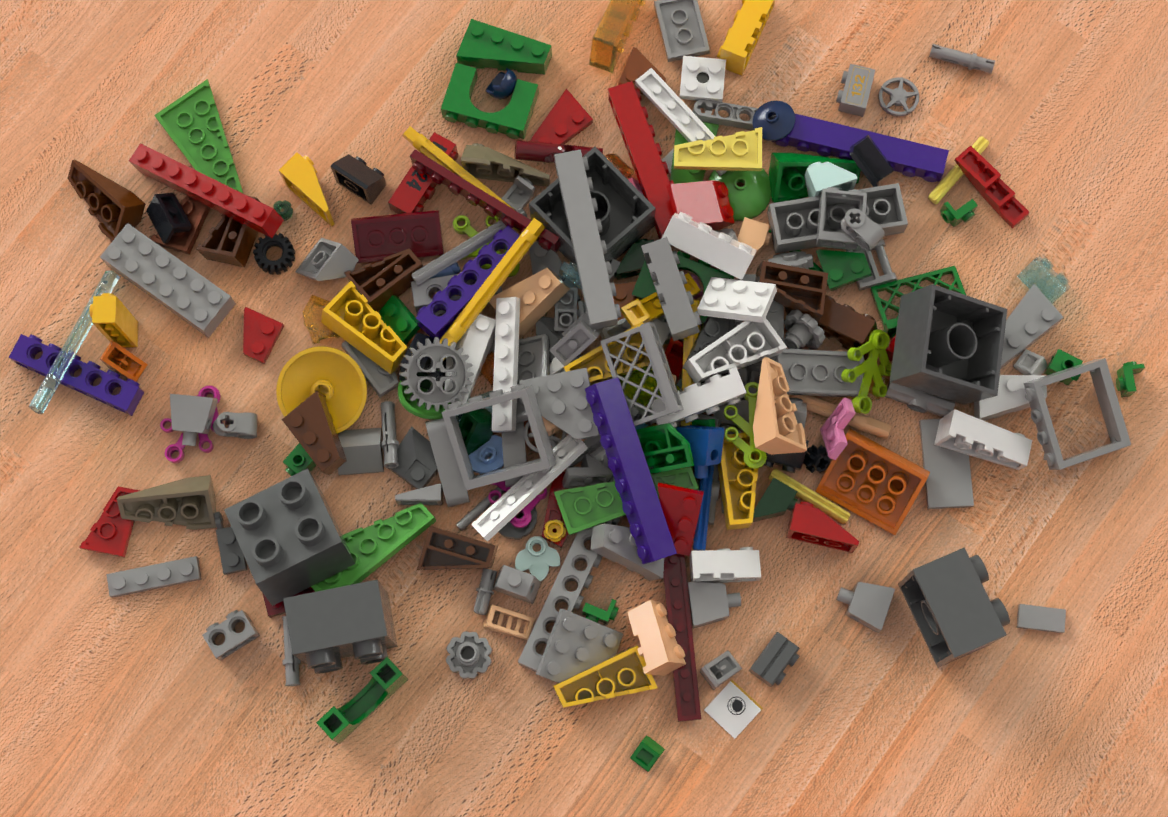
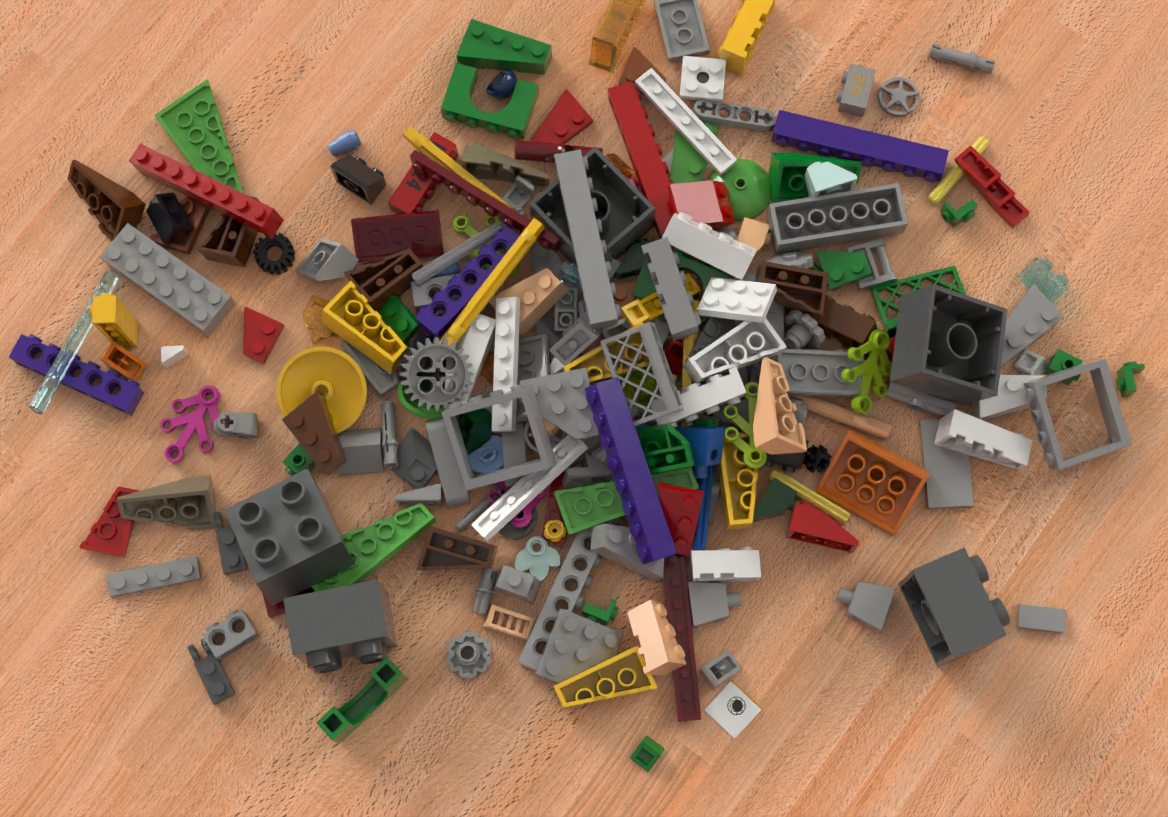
(172, 355): none -> white slope
(191, 415): light grey torso -> none
(212, 674): none -> dark grey hinge
(286, 205): clear green plate -> none
(290, 662): light grey pin -> none
(302, 180): yellow slope -> none
(345, 143): none -> medium blue cone
(728, 153): light yellow wing -> none
(774, 660): dark grey brick -> none
(779, 126): dark blue dish -> none
(833, 428): bright pink tile -> none
(837, 239): light grey window -> none
(863, 230): light grey piece -> none
(870, 160): black panel -> none

